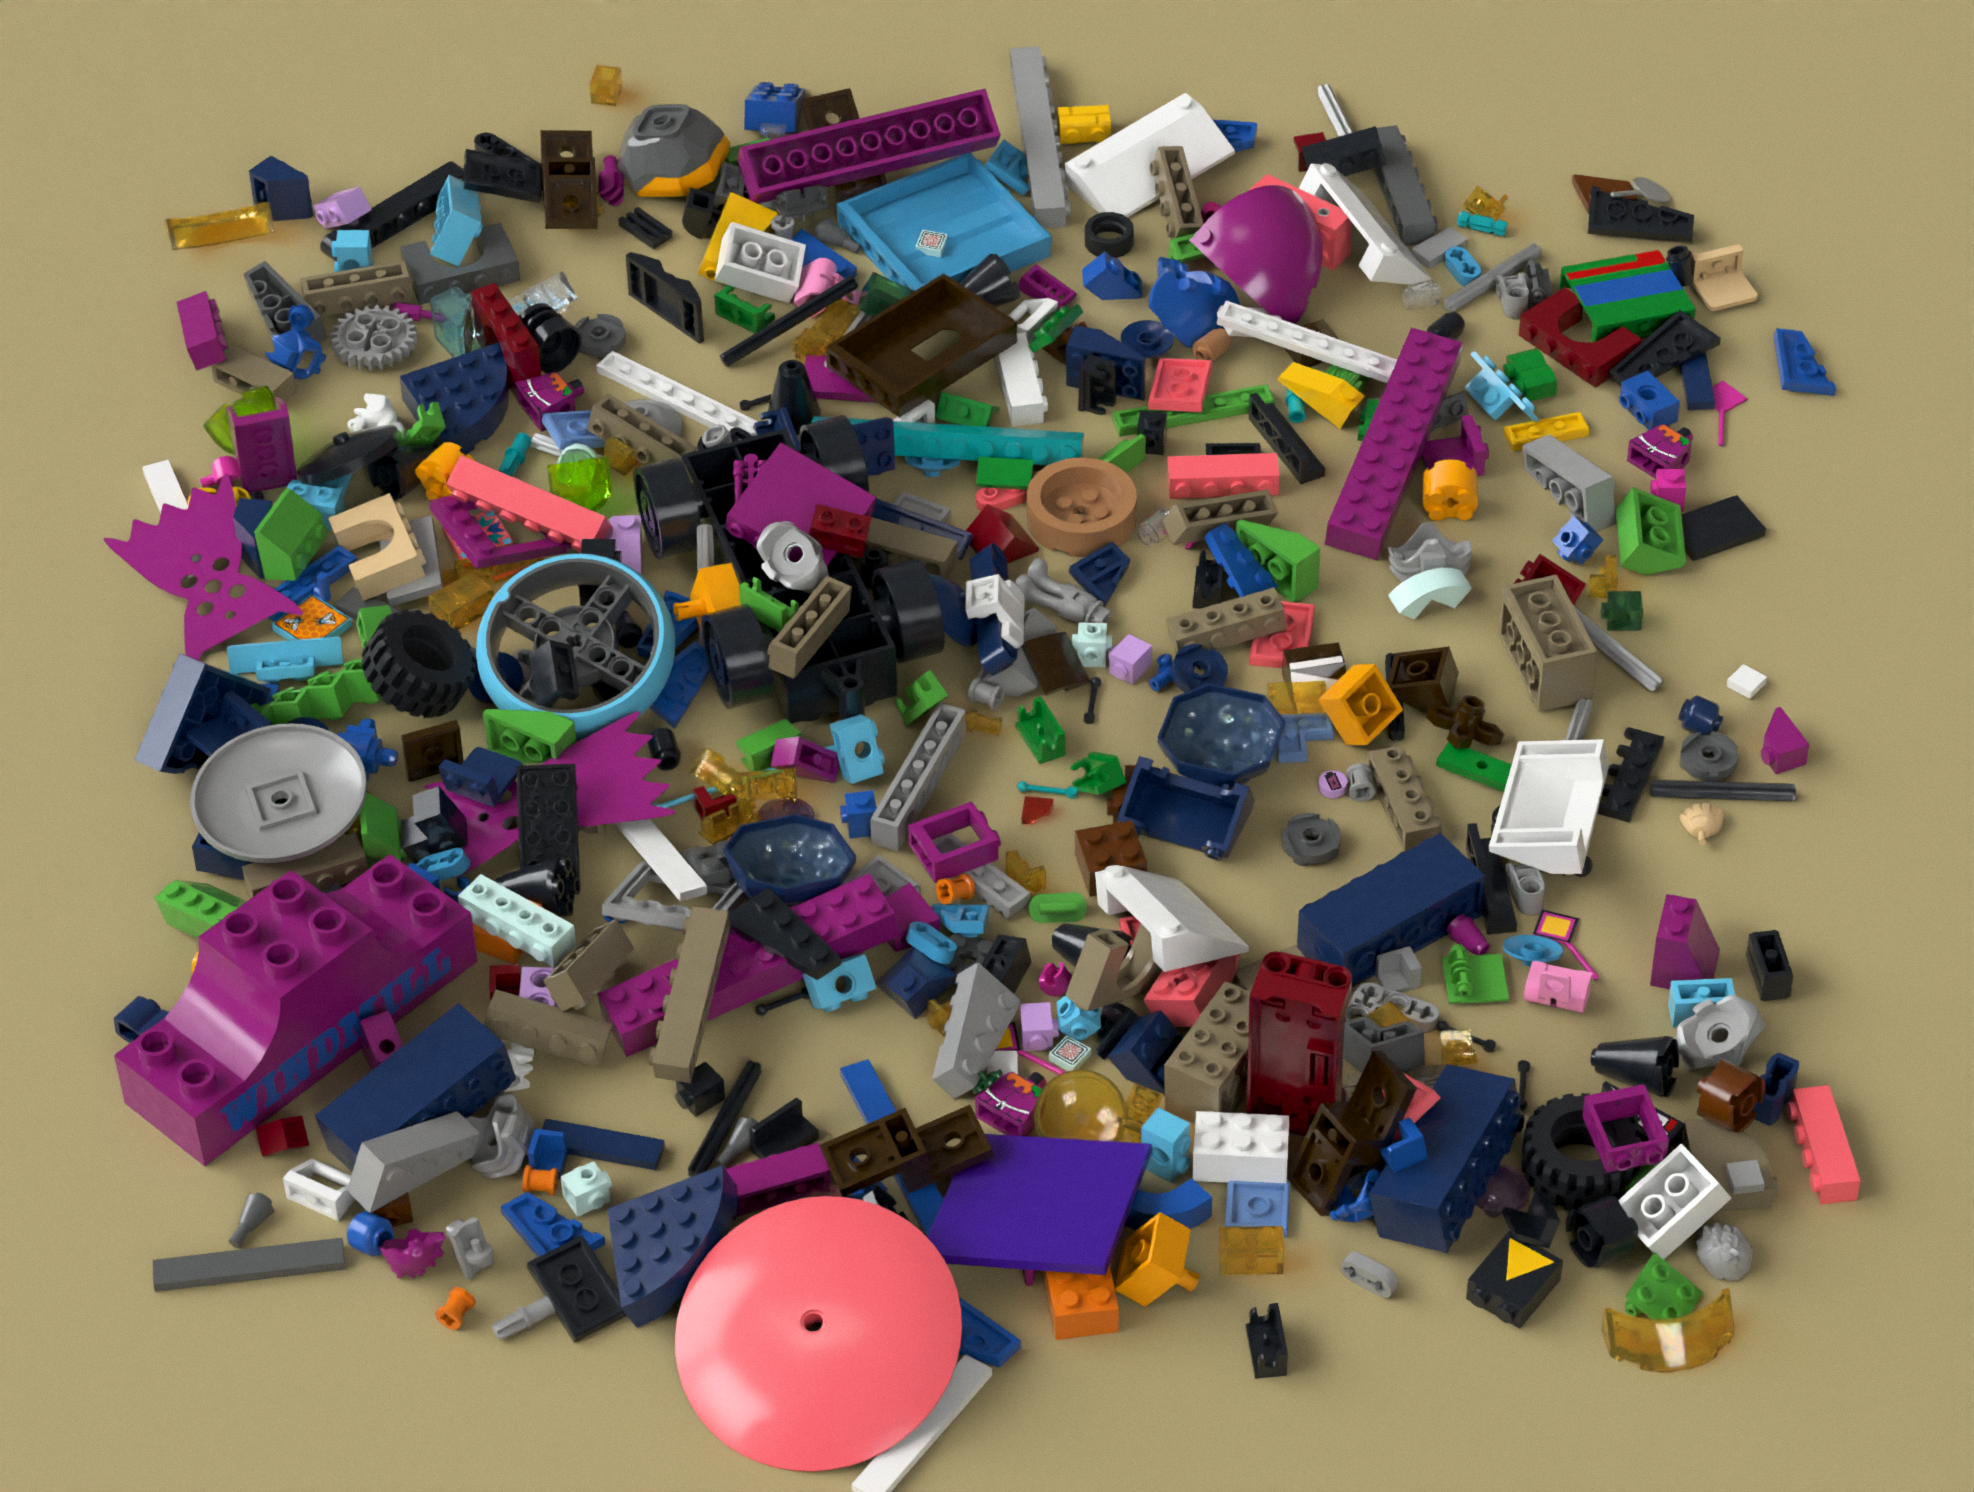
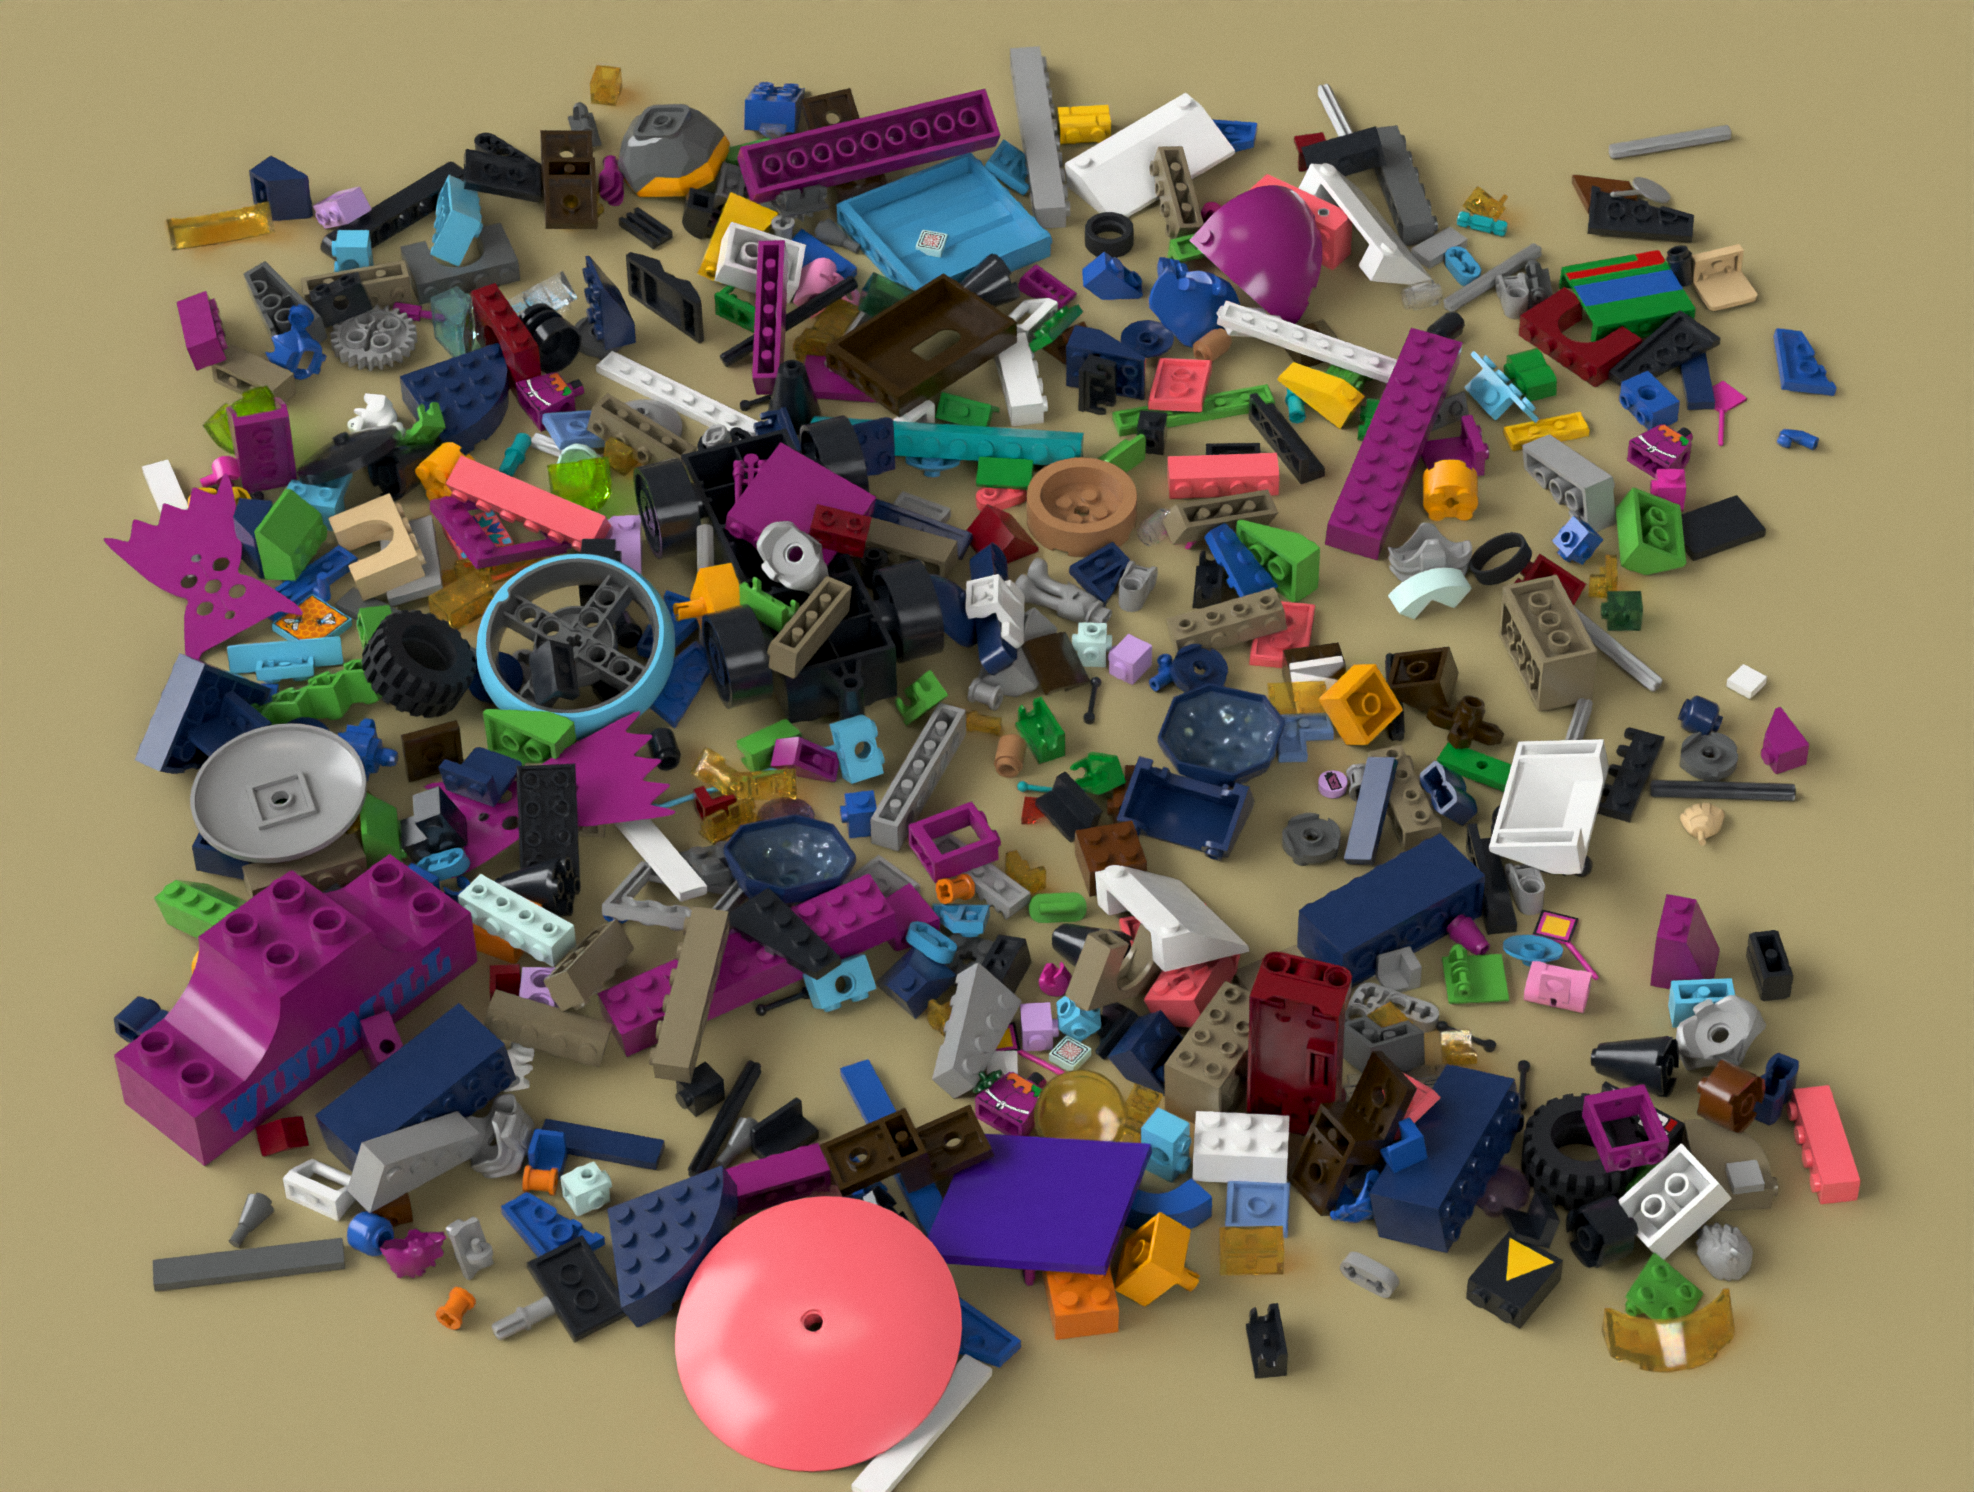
(332, 311): none -> black brick
(584, 121): none -> dark grey hinge
(607, 308): none -> dark blue slope
(769, 314): none -> magenta brick
(1010, 755): none -> medium nougat brick
(1069, 807): none -> black panel
(1136, 586): none -> light grey piece
(1370, 810): none -> tile
(1448, 793): none -> dark blue brick
(1508, 569): none -> black tyre
(1670, 141): none -> light grey axle
(1800, 437): none -> blue arm

